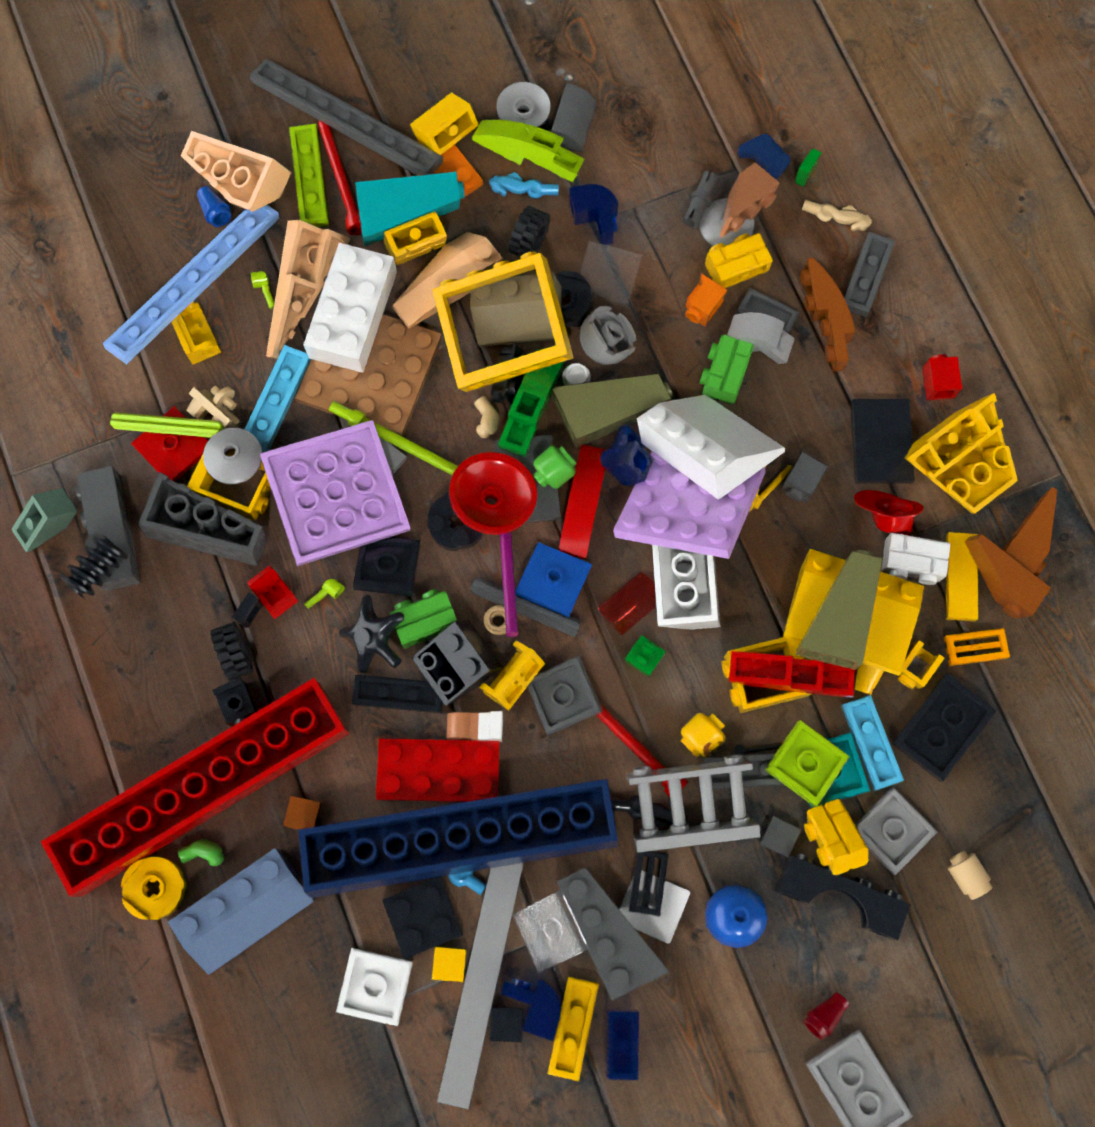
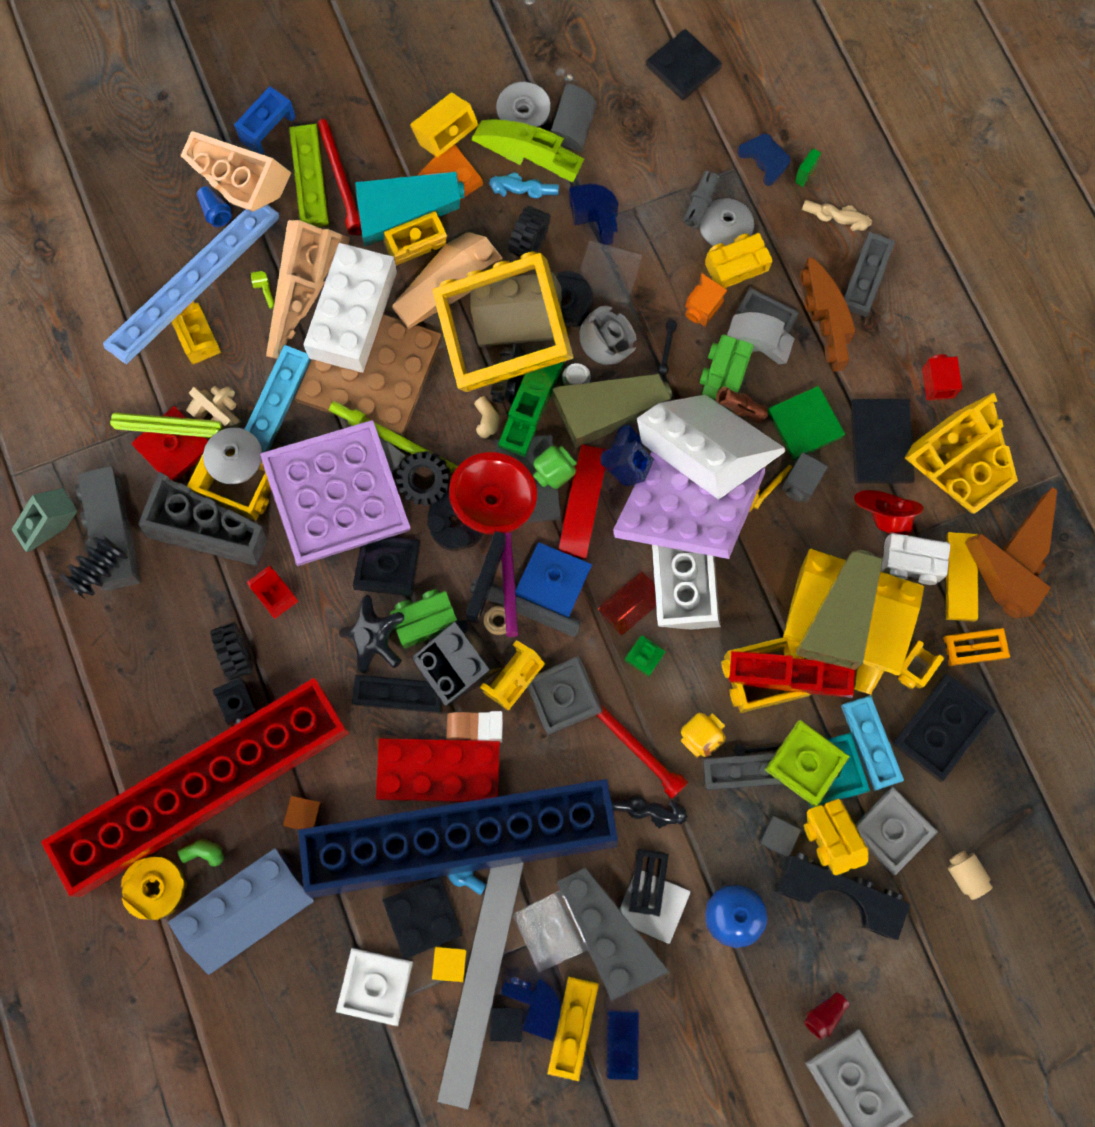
(247, 610): black tile -> none
(262, 118): none -> blue panel
(331, 587): lime hand -> none
(346, 119): dark grey tile -> none
(407, 483): none -> black tyre
(486, 577): none -> black tile
(671, 327): none -> black hinge
(683, 64): none -> black plate
(710, 829): light grey fence -> none
(741, 404): none -> copper pin
(748, 195): nougat slope -> none
(805, 423): none -> green tile

